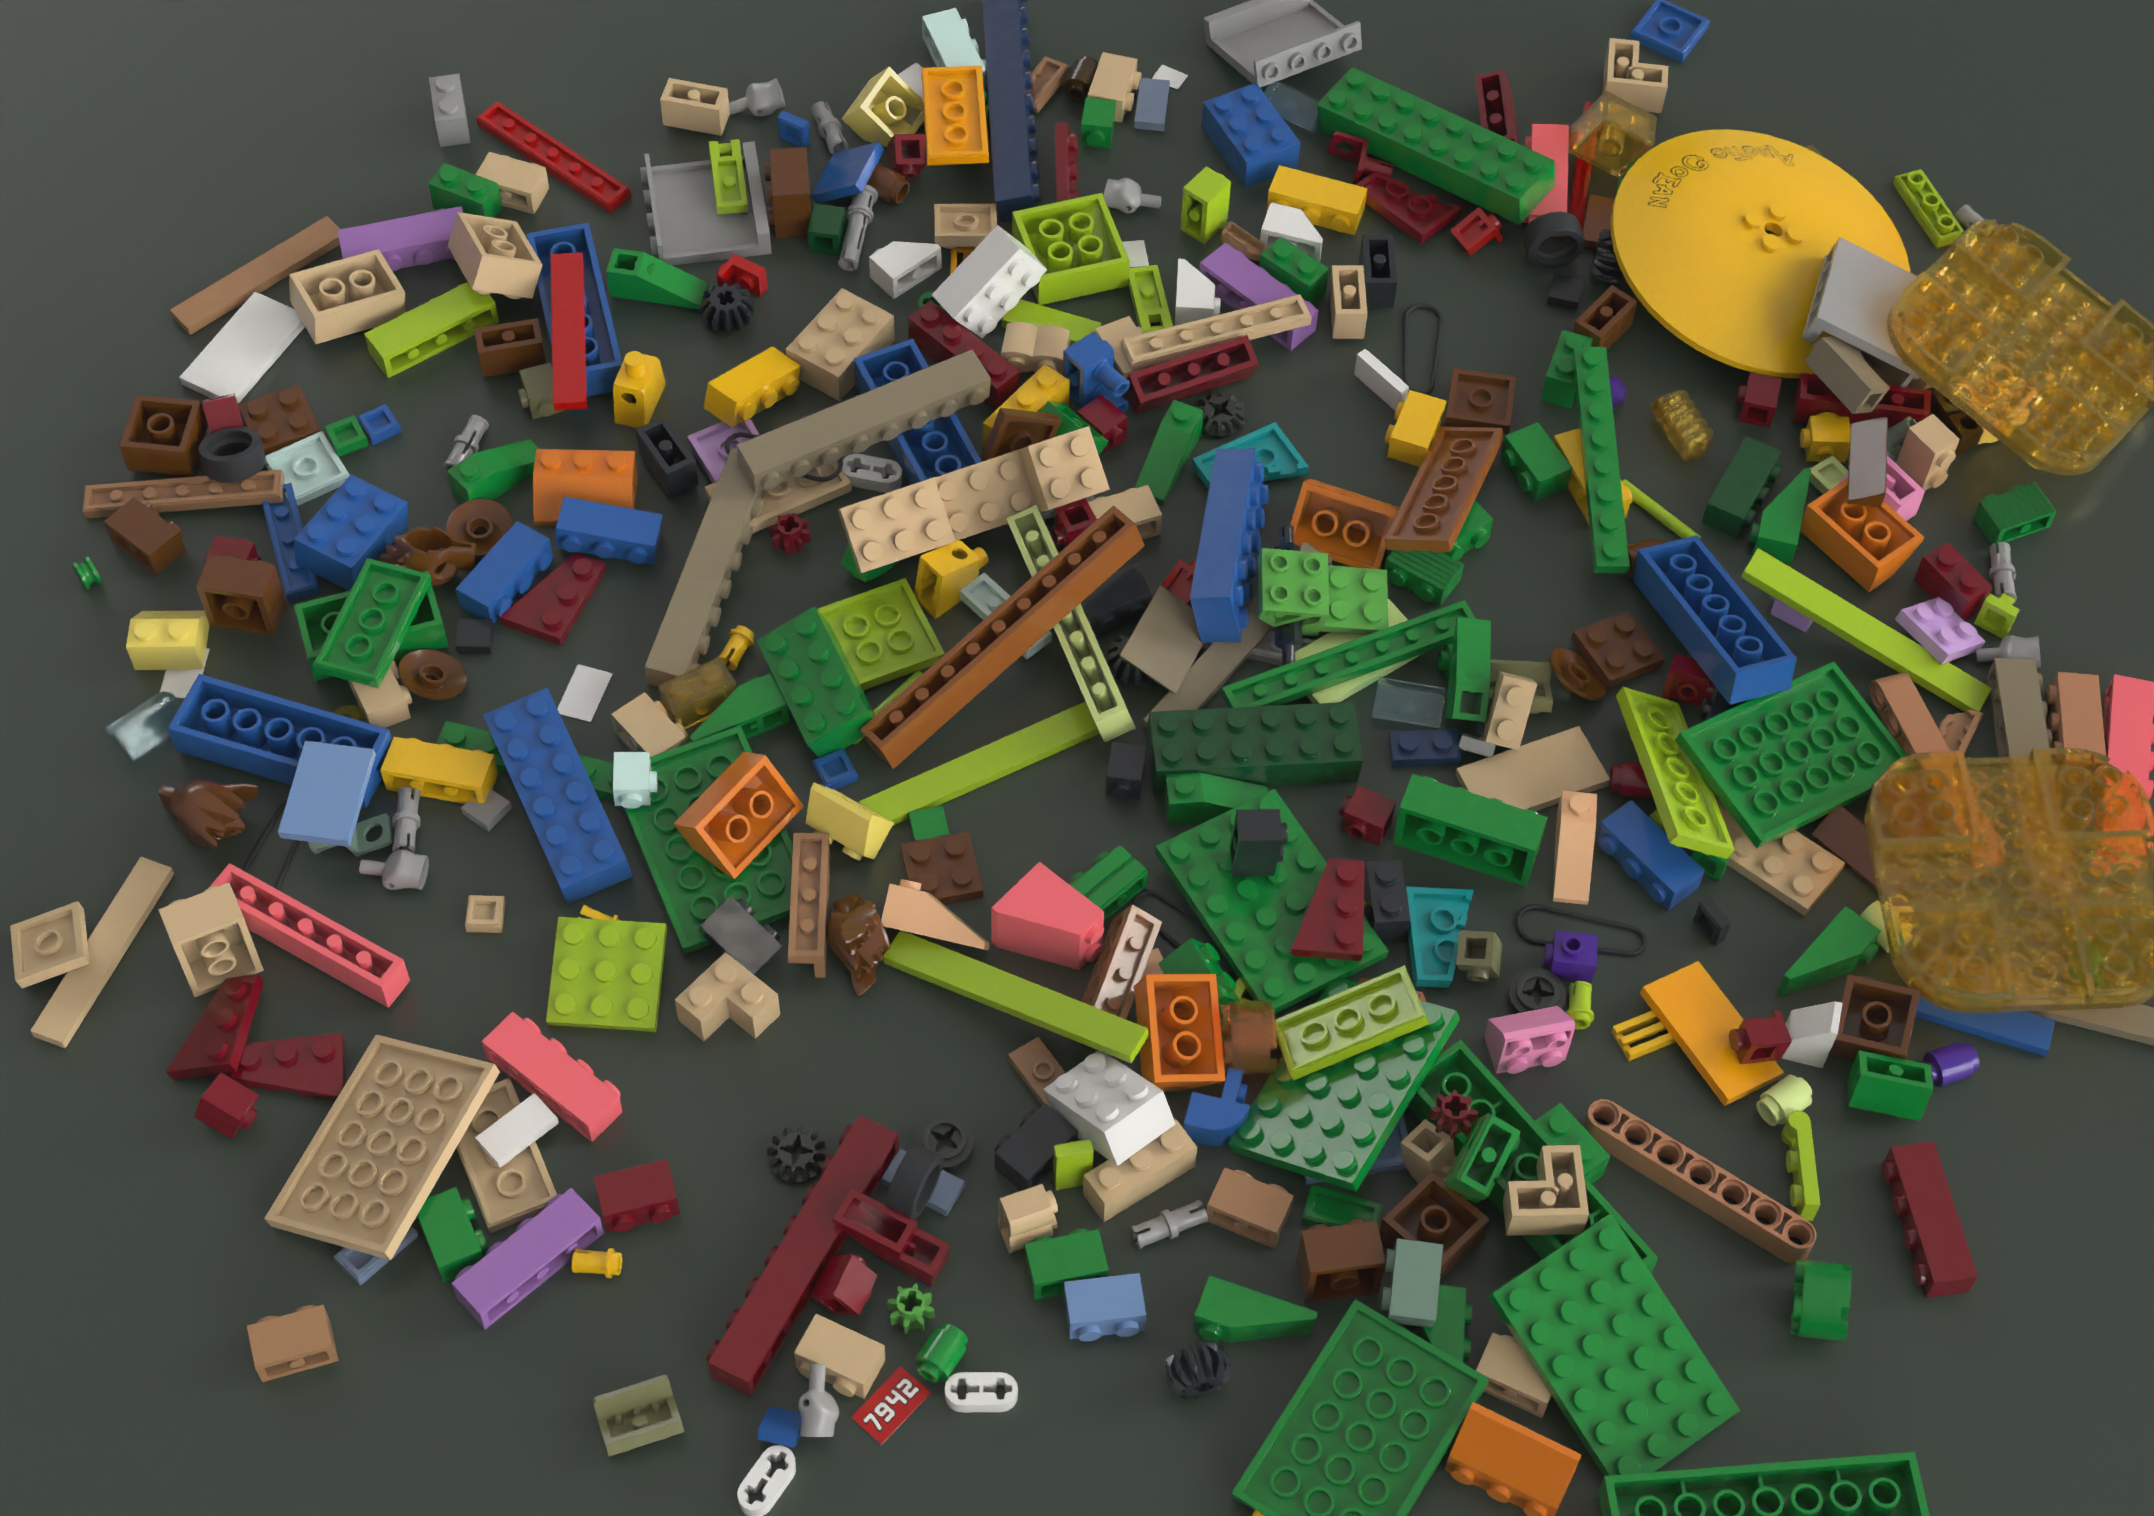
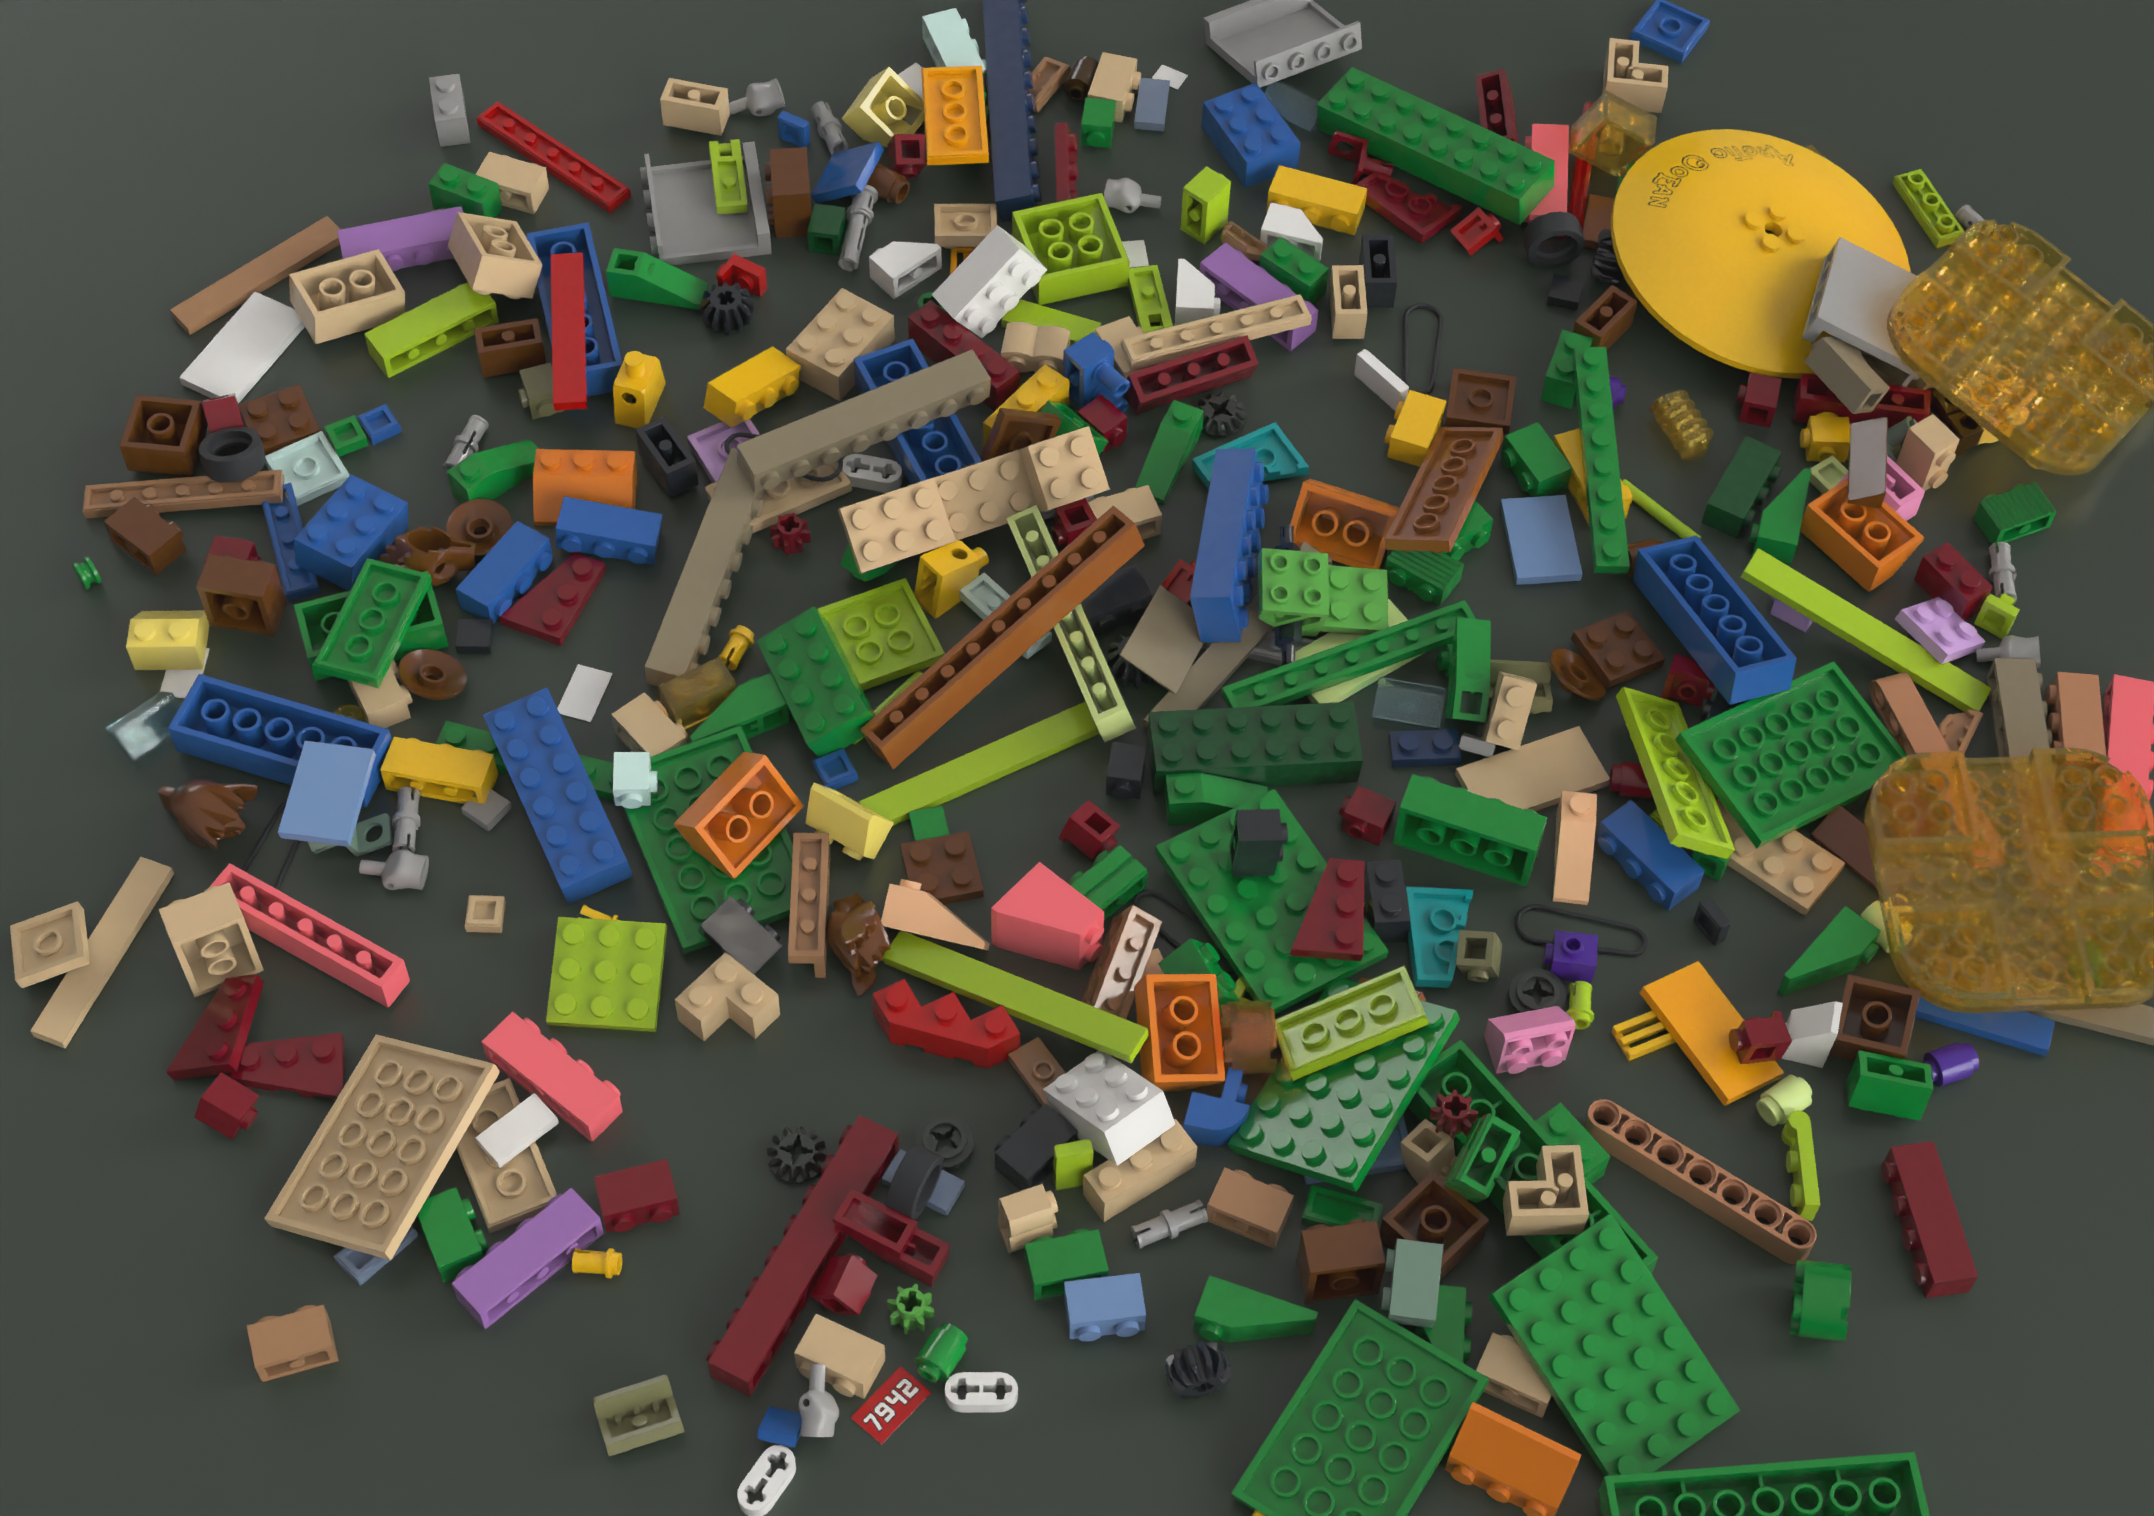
(945, 1027): none -> red brick
(1090, 830): none -> dark red brick
(1540, 540): none -> medium blue tile

